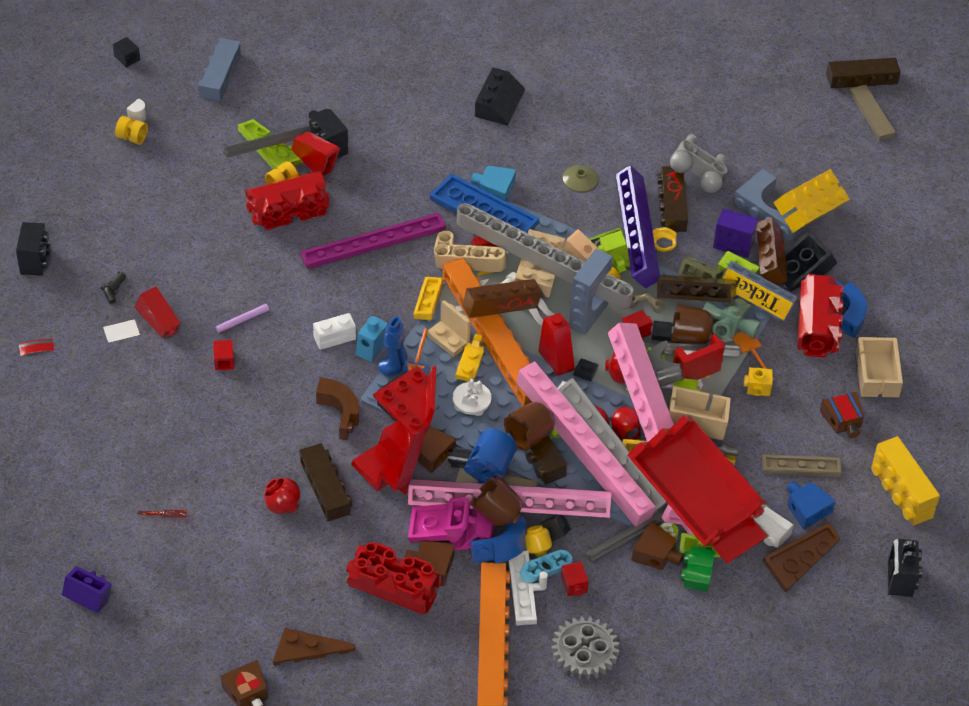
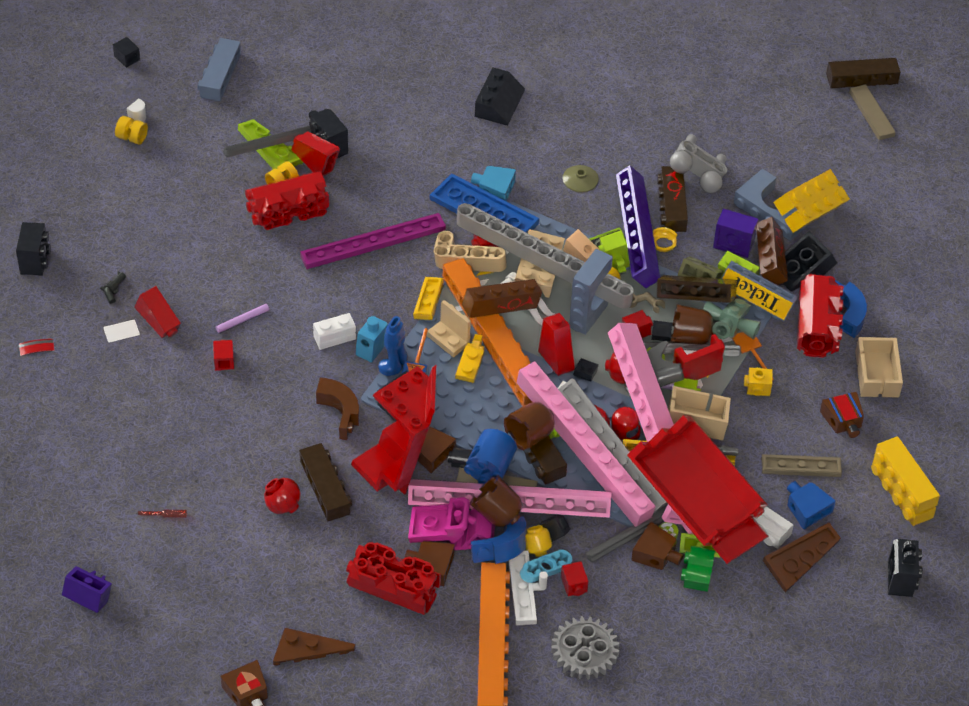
(472, 398): white plate -> none

